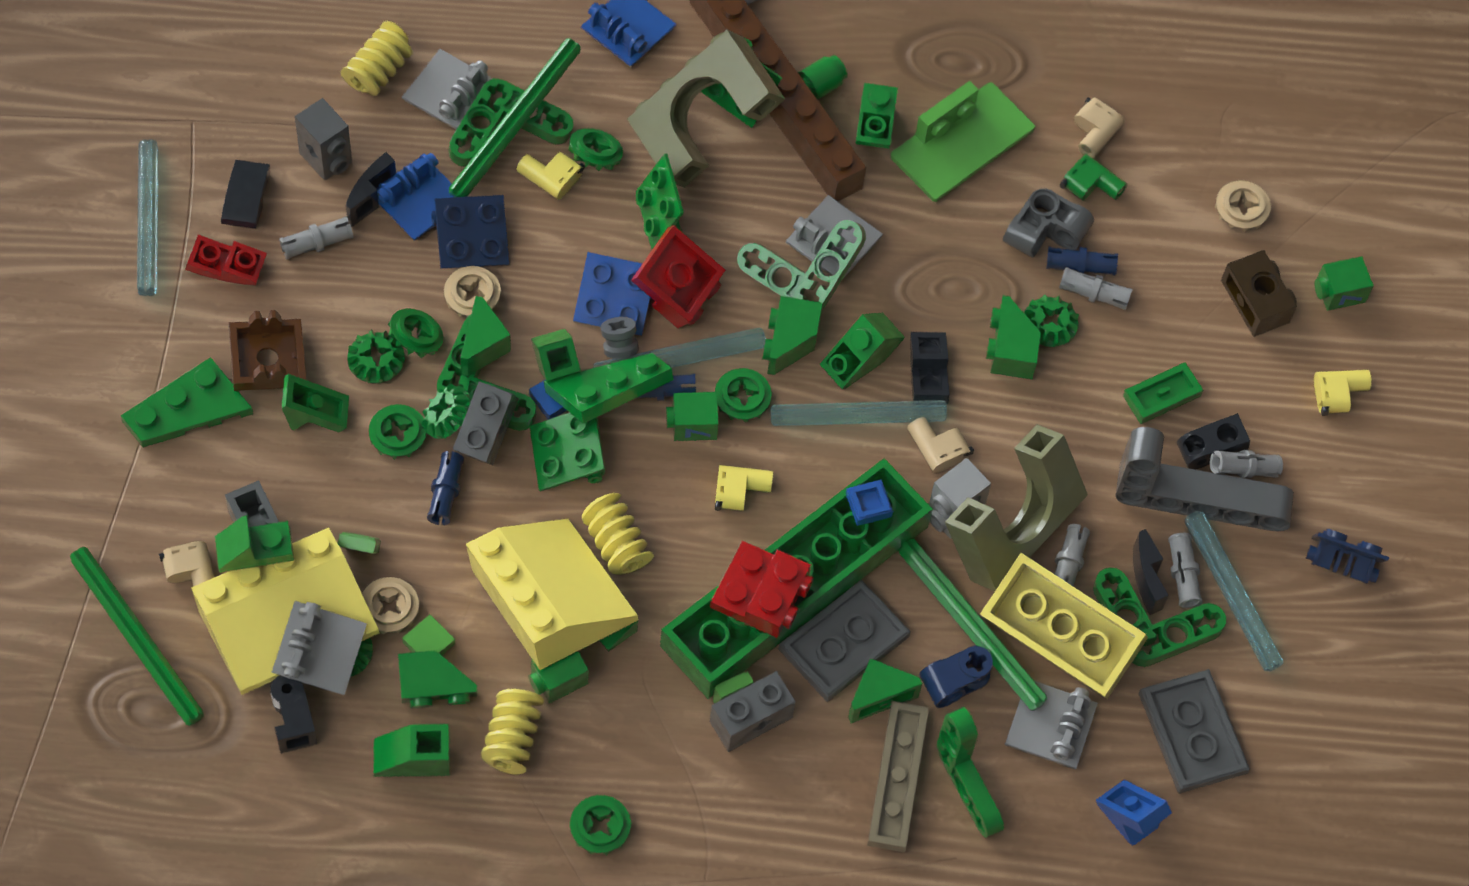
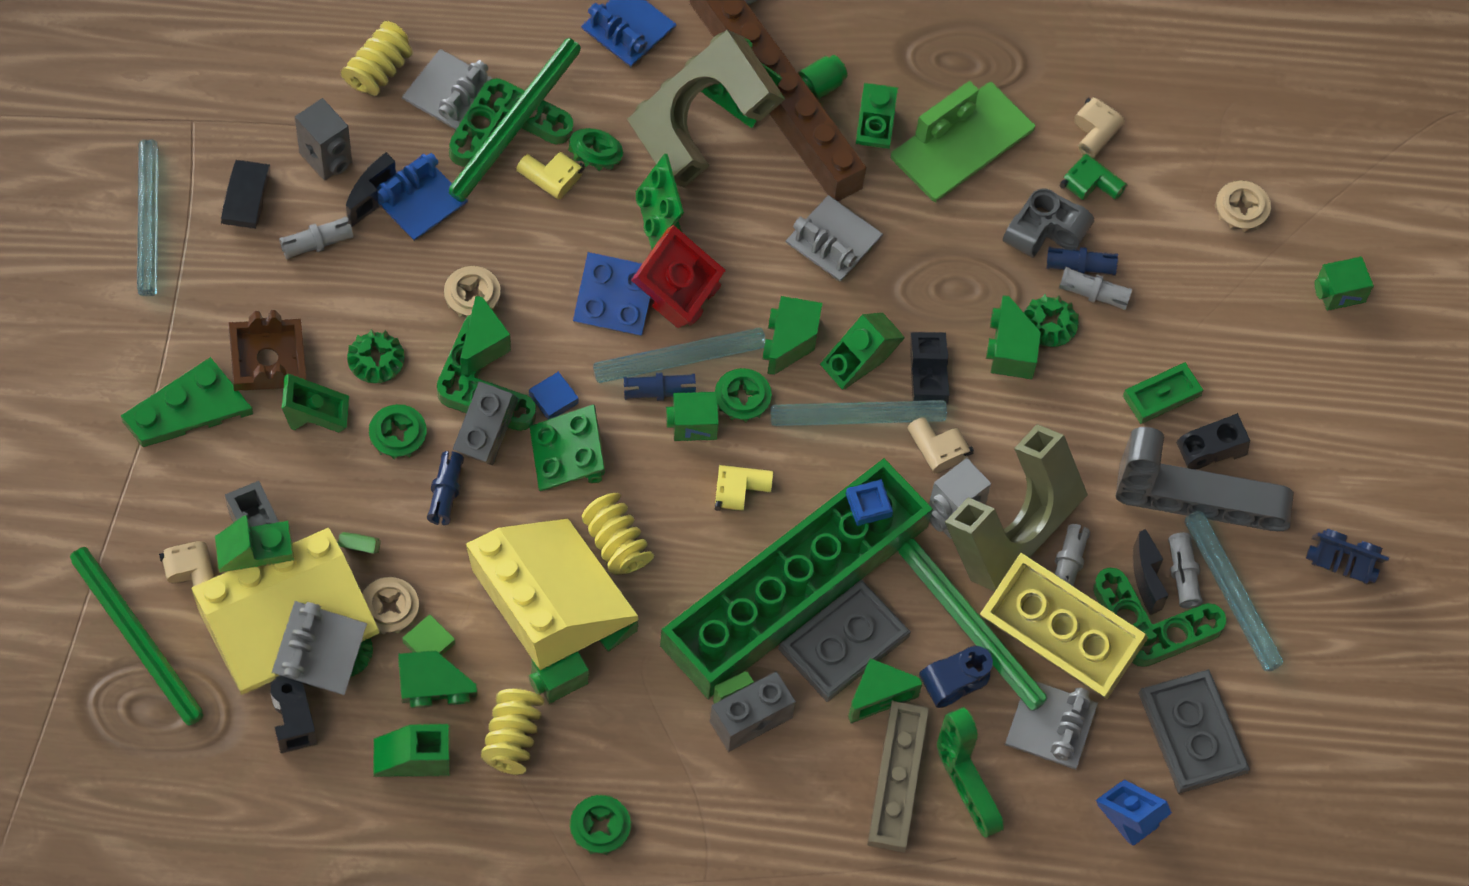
(224, 262): red slope -> none
(429, 332): green gear -> none
(445, 421): green gear -> none
(471, 231): dark blue hinge -> none
(555, 354): green brick -> none
(608, 386): green wing -> none
(619, 337): dark grey wheel -> none
(762, 588): red plate -> none
(800, 279): beam -> none
(1246, 464): light grey pin -> none
(1259, 310): dark brown brick -> none
(1334, 389): light yellow piece -> none

